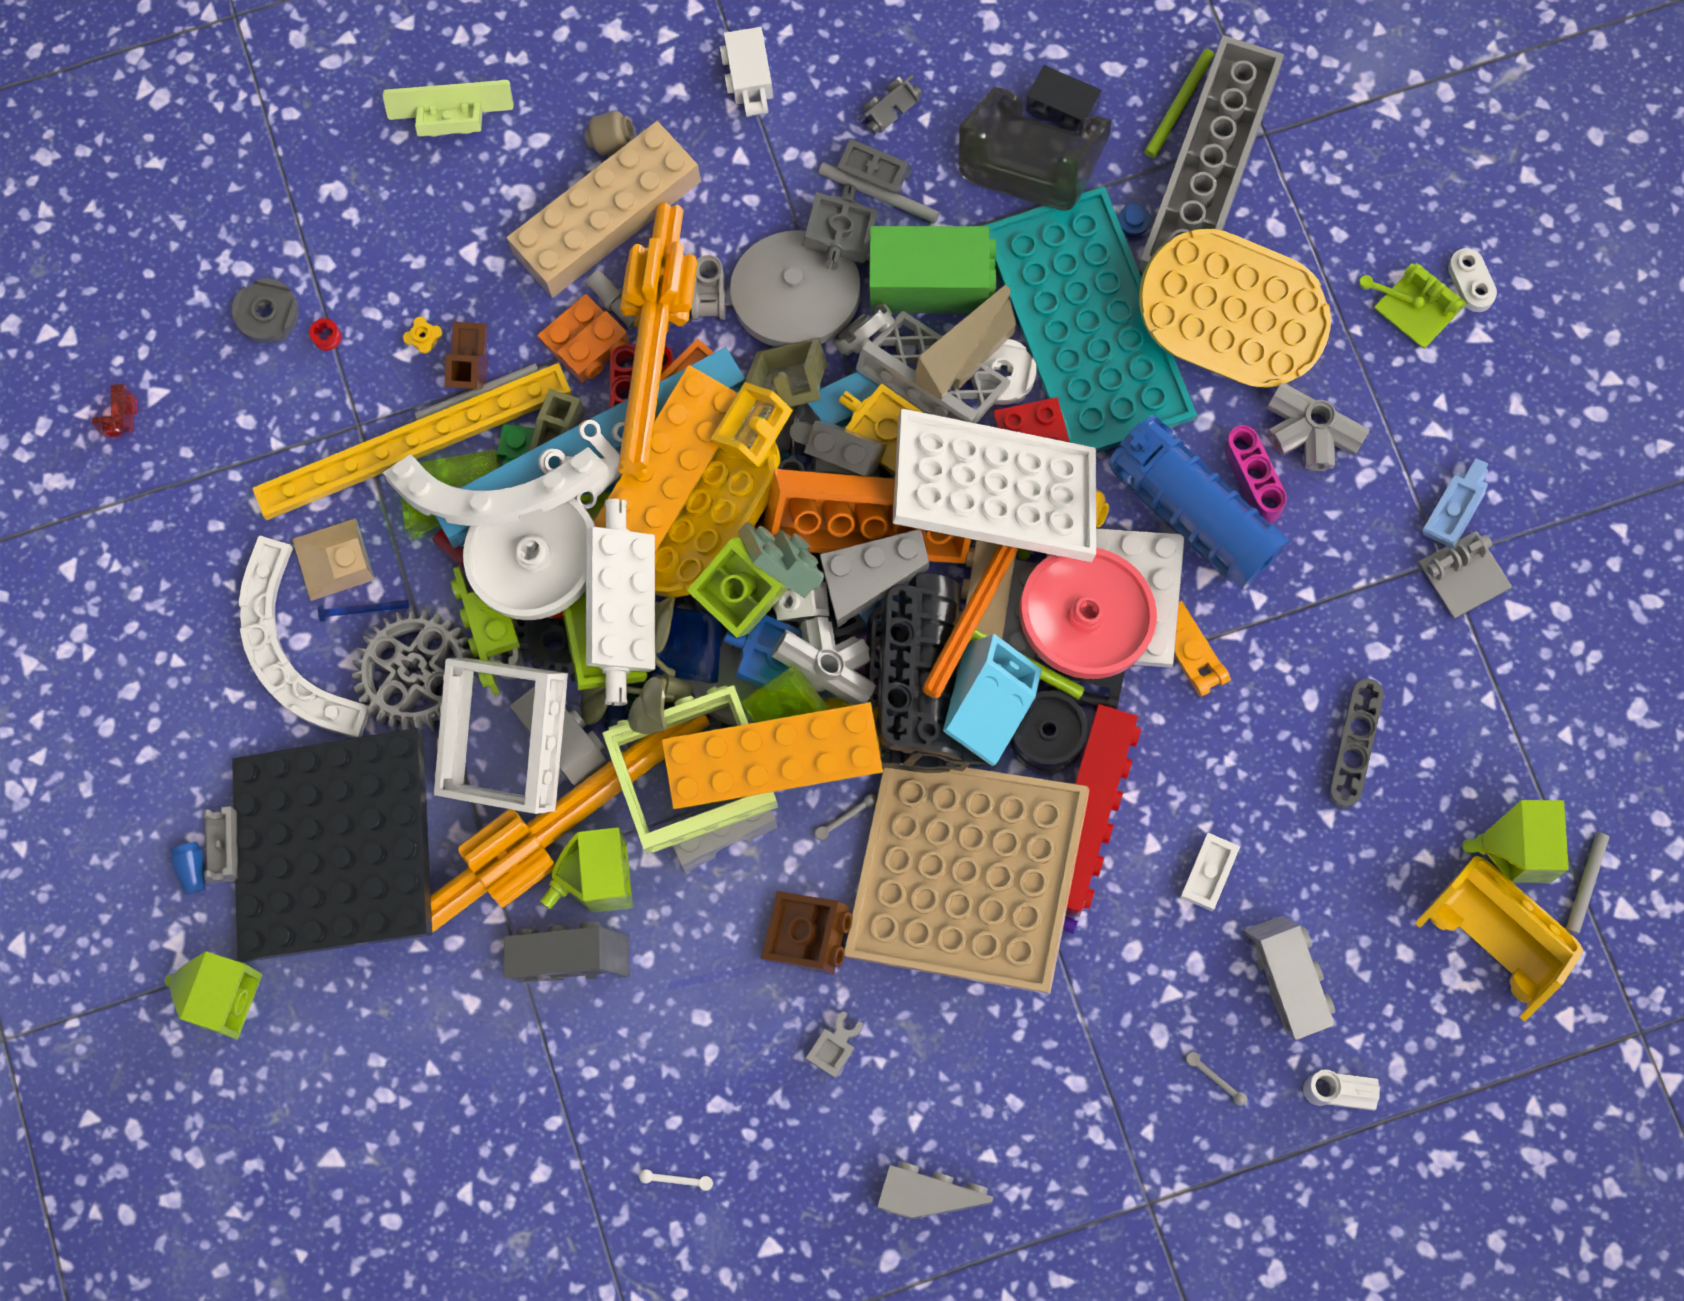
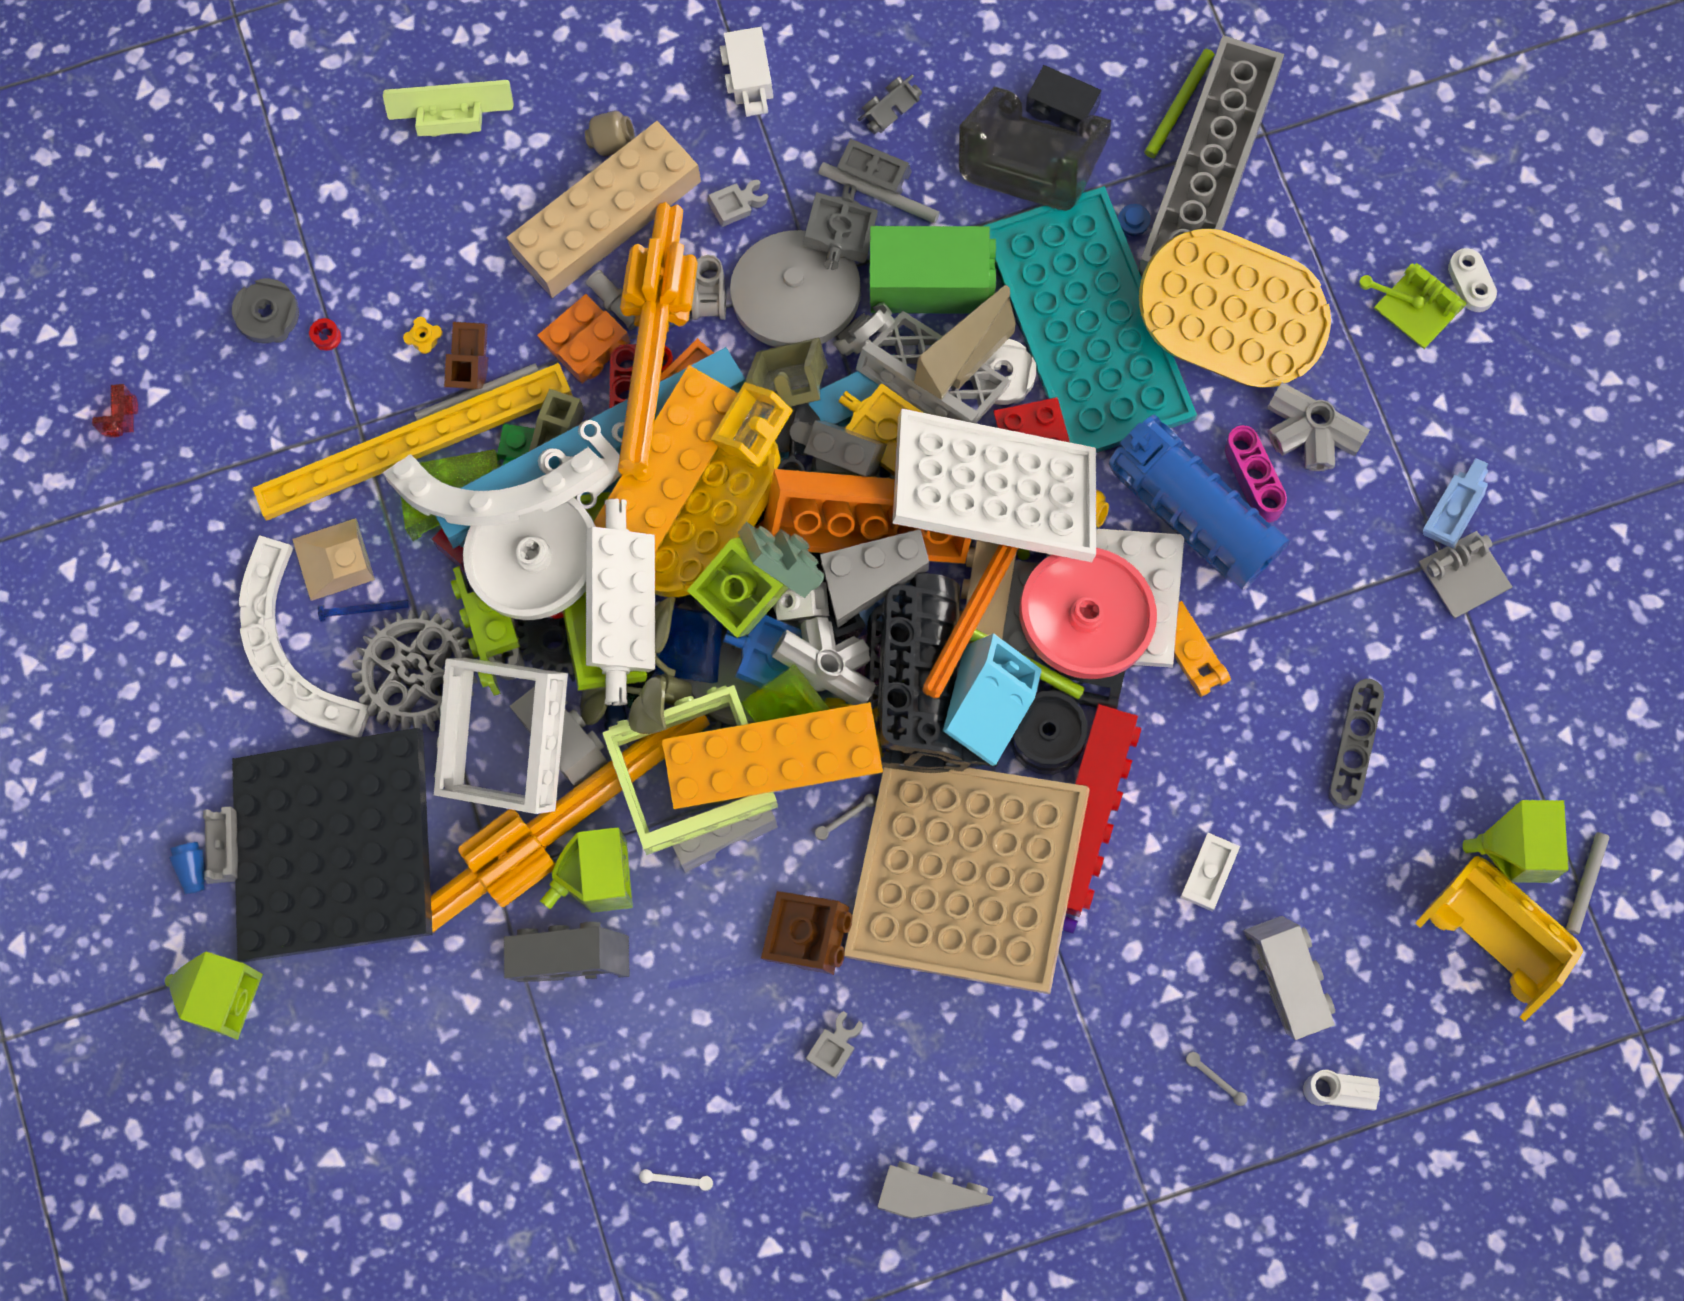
(733, 204): none -> light grey plate

